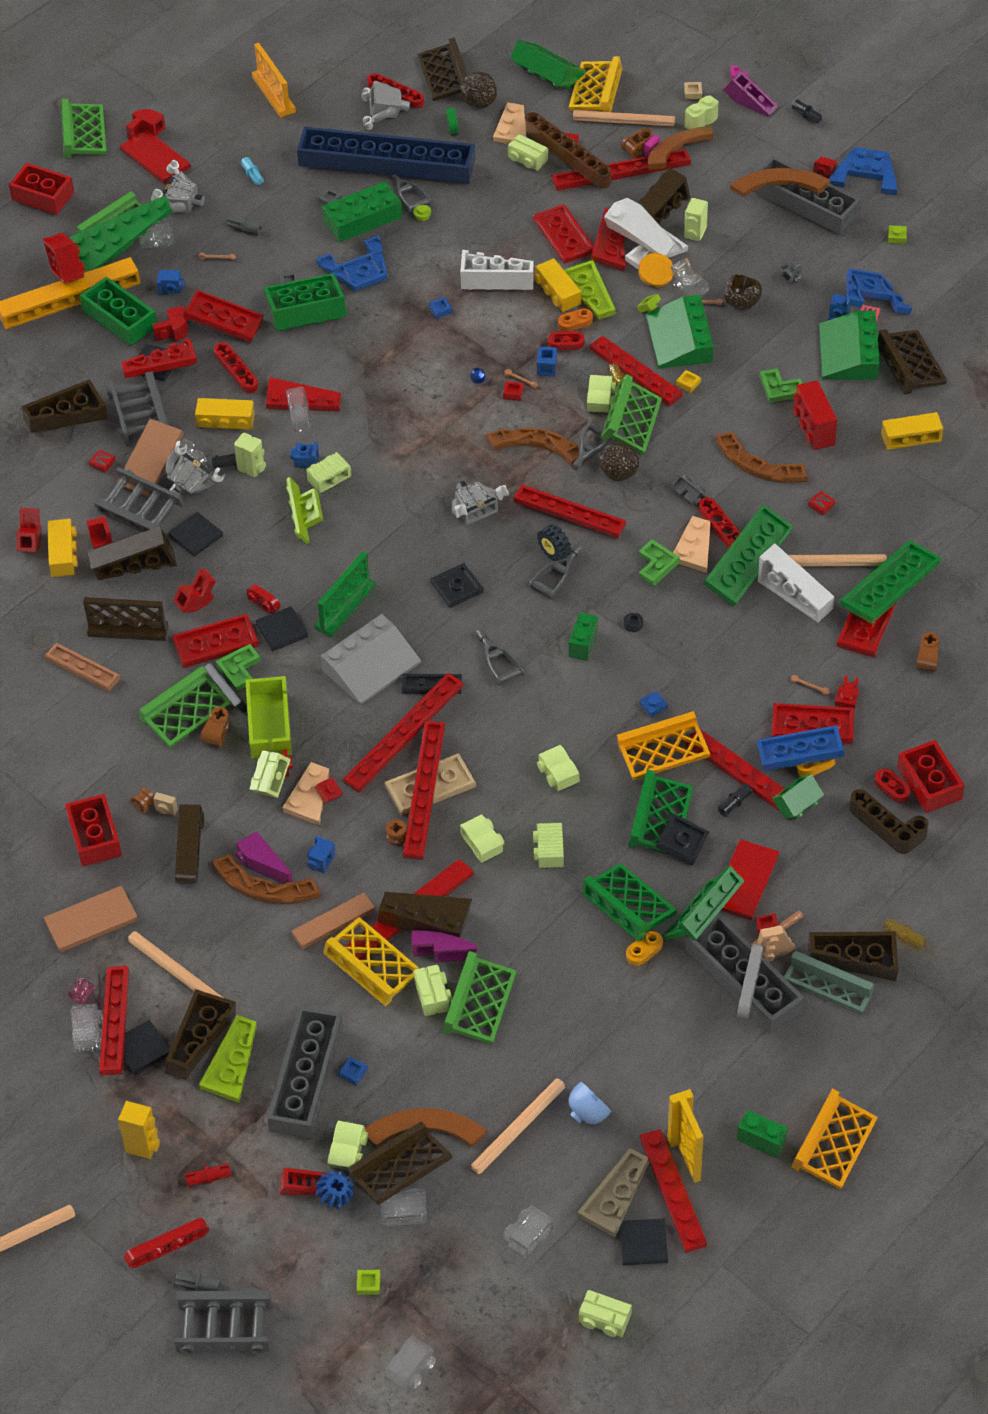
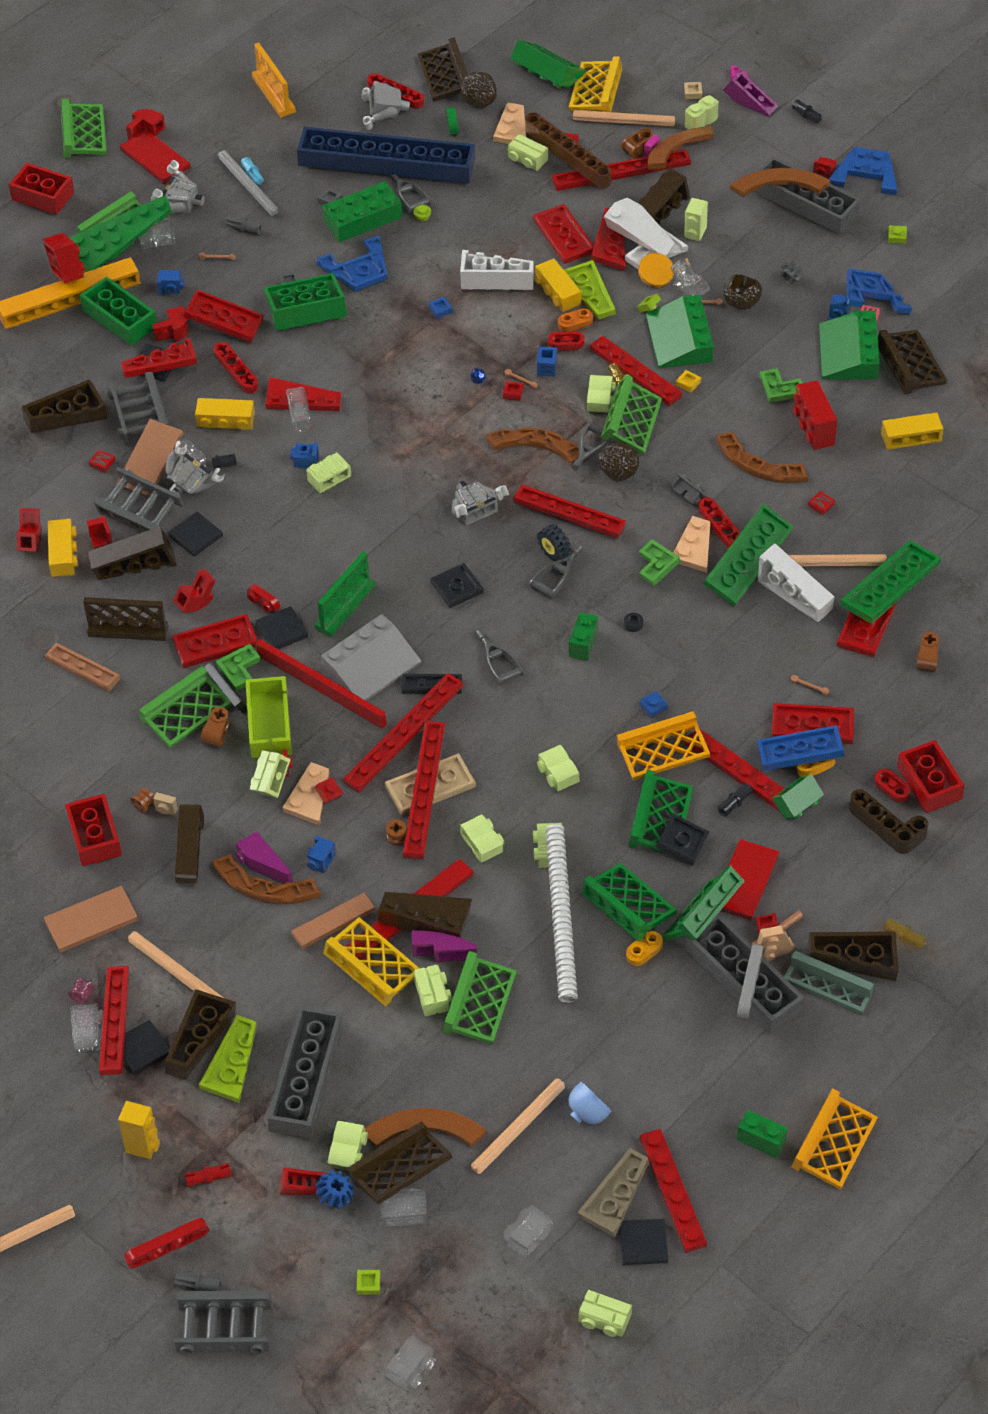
(248, 183): none -> light grey axle
(249, 455): yellowish green brick -> none
(305, 509): lime bracket -> none
(321, 684): none -> red tile
(352, 1071): blue tile -> none
(561, 913): none -> white piece
(685, 1132): yellow fence -> none
(847, 694): red plate -> none

